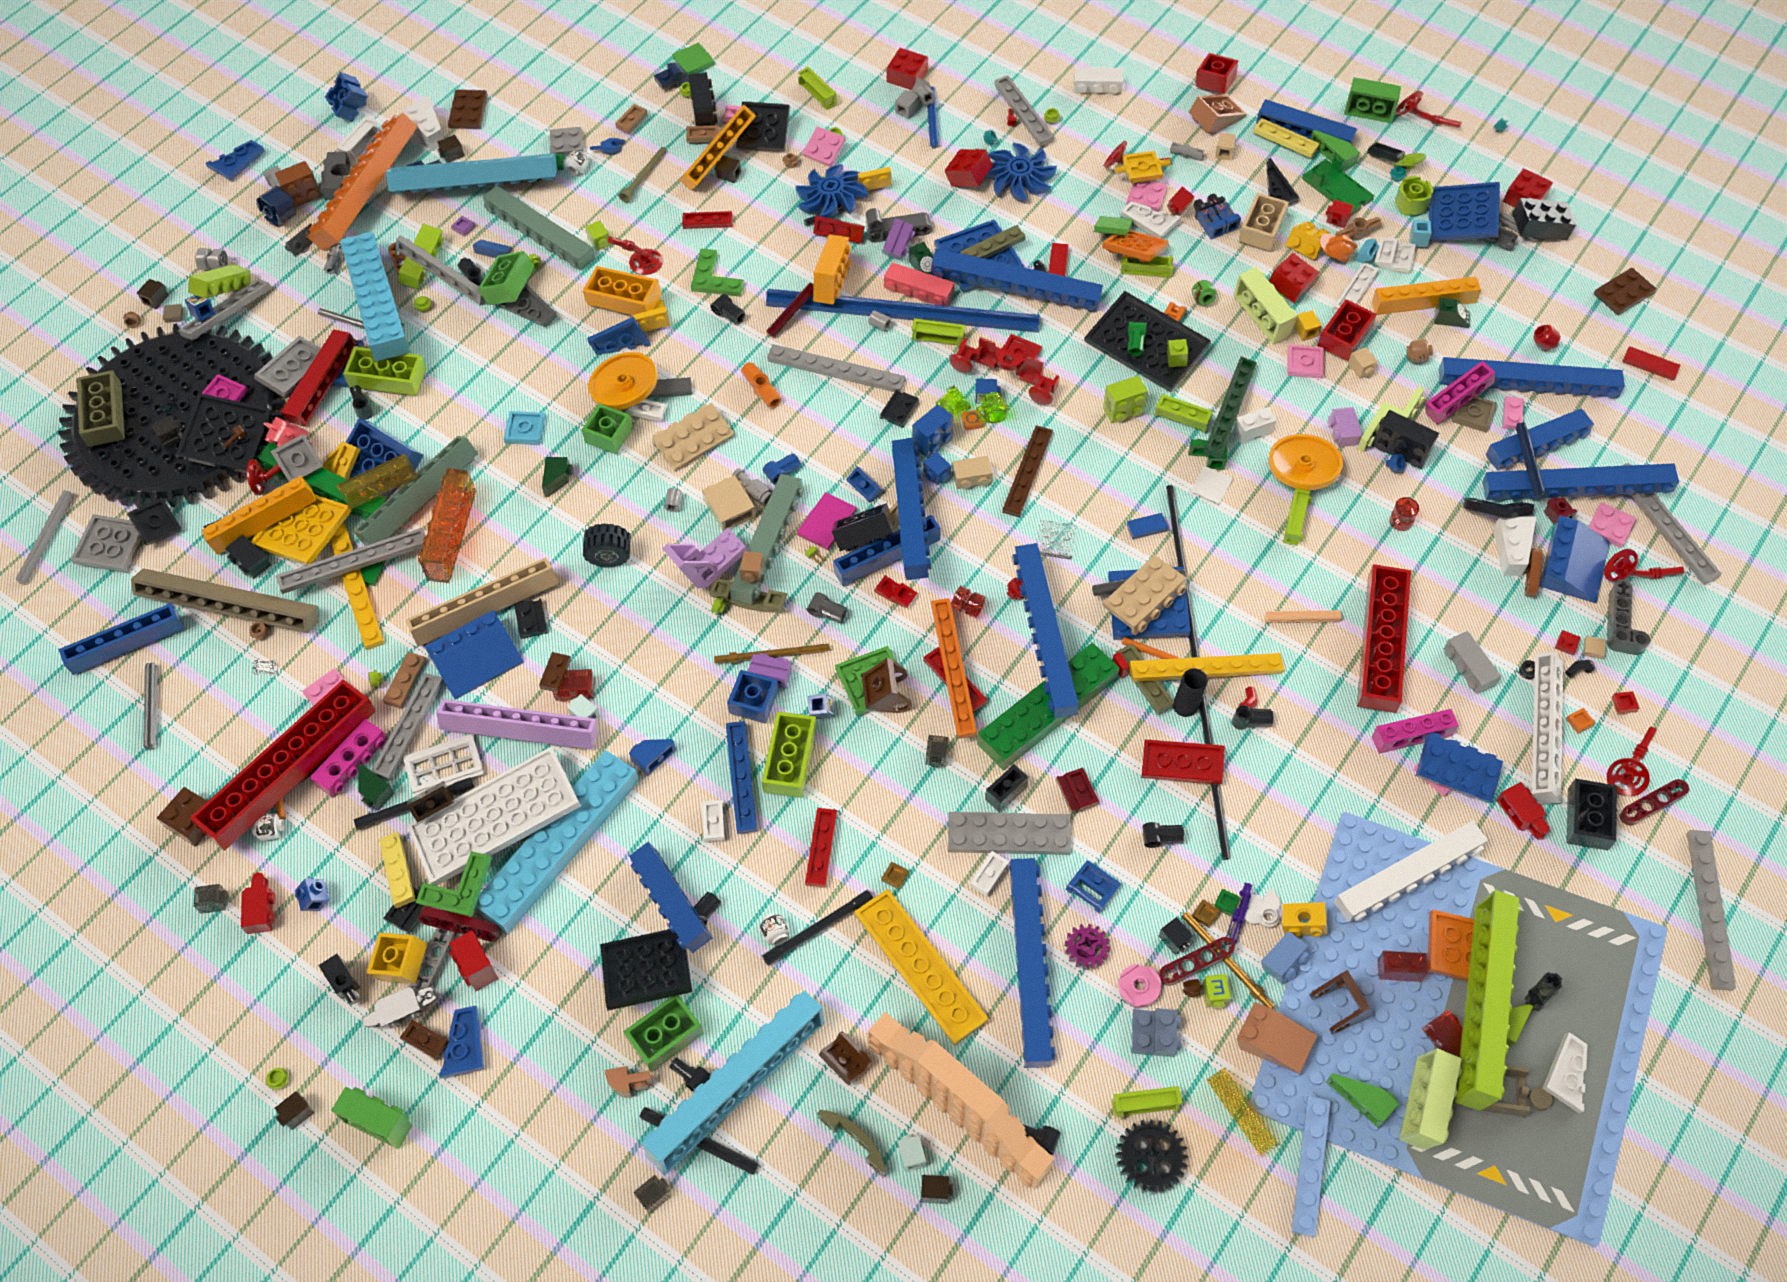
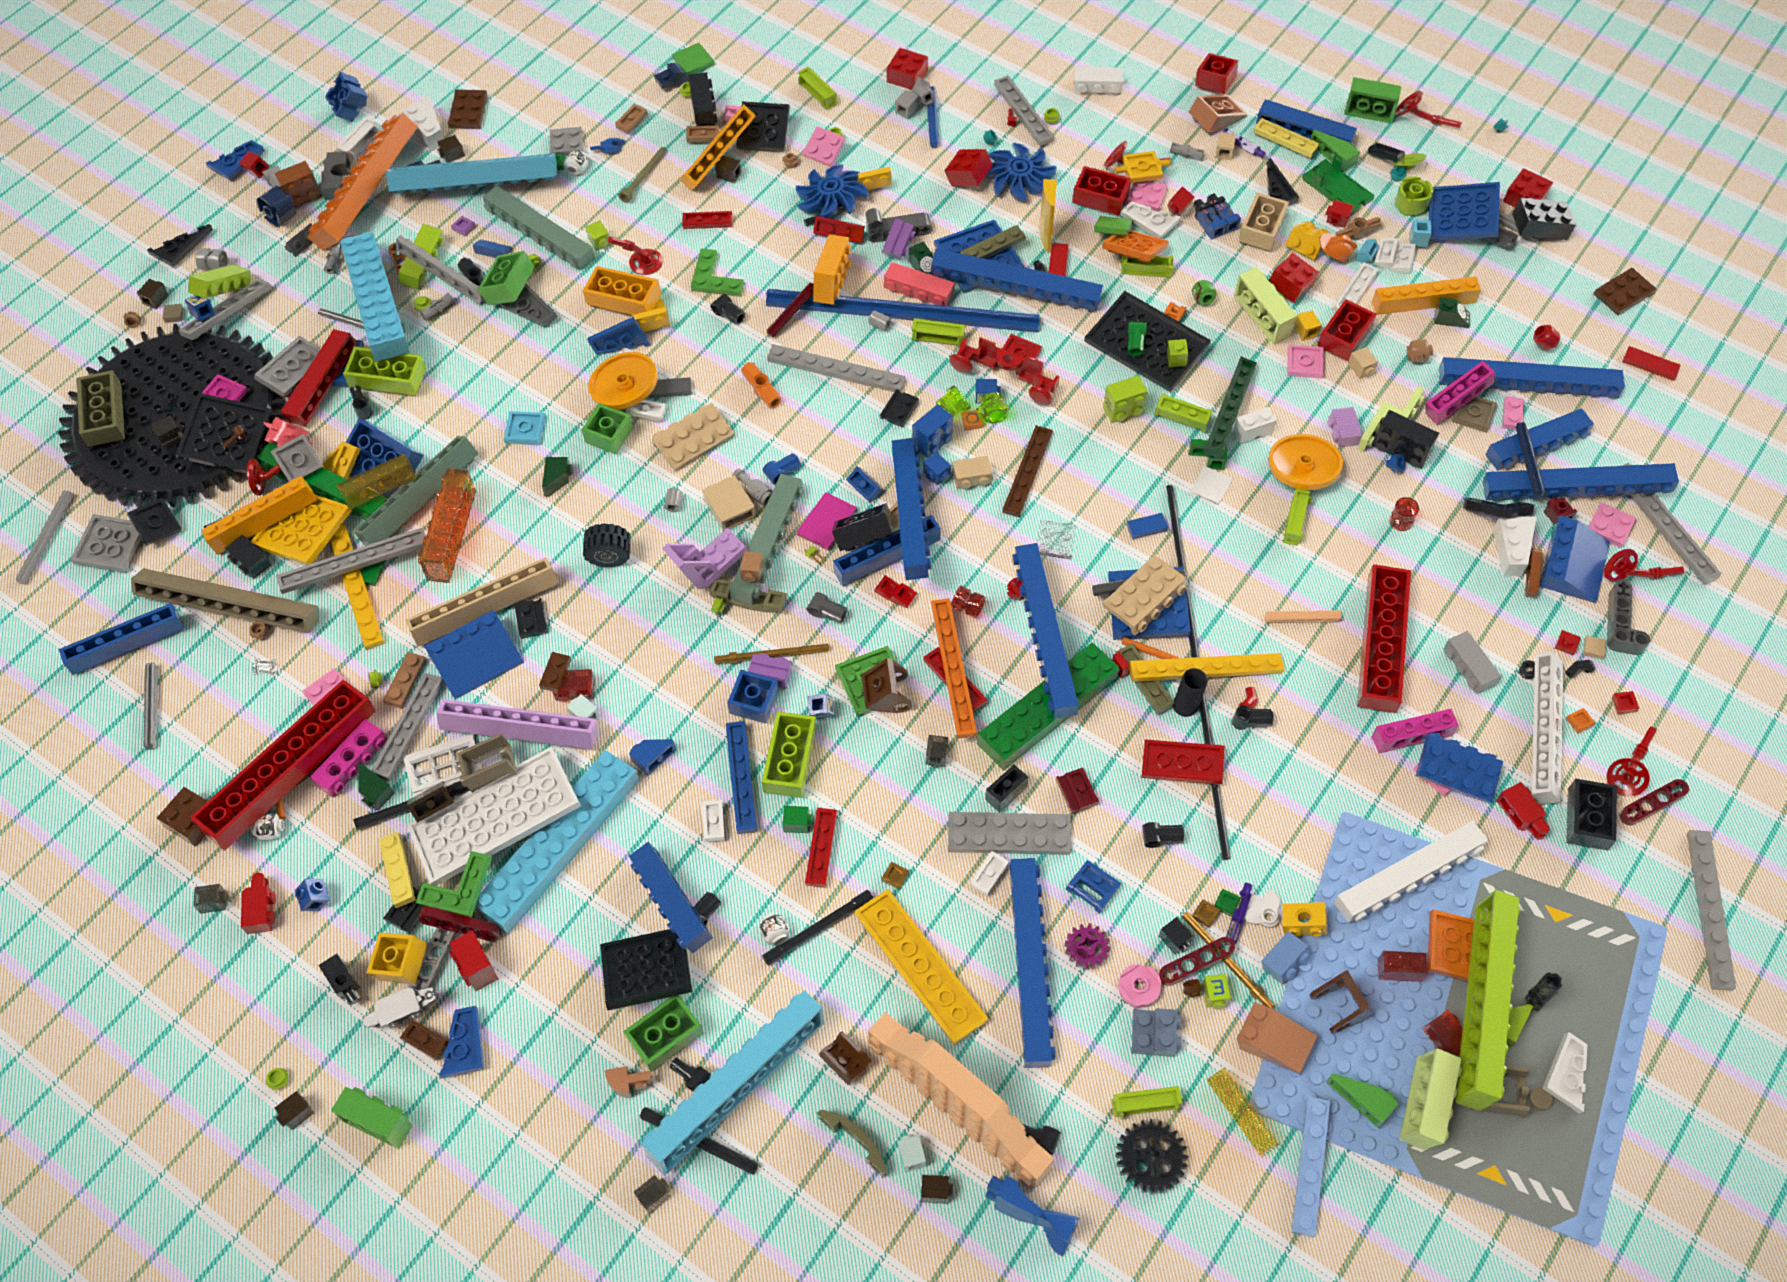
(179, 246): none -> black wing
(254, 164): none -> red brick
(437, 306): none -> light grey pin
(486, 762): none -> dark tan window
(796, 819): none -> green brick
(1014, 1203): none -> blue hips
(1047, 213): none -> yellow slope
(1101, 190): none -> red brick
(1246, 145): none -> piece

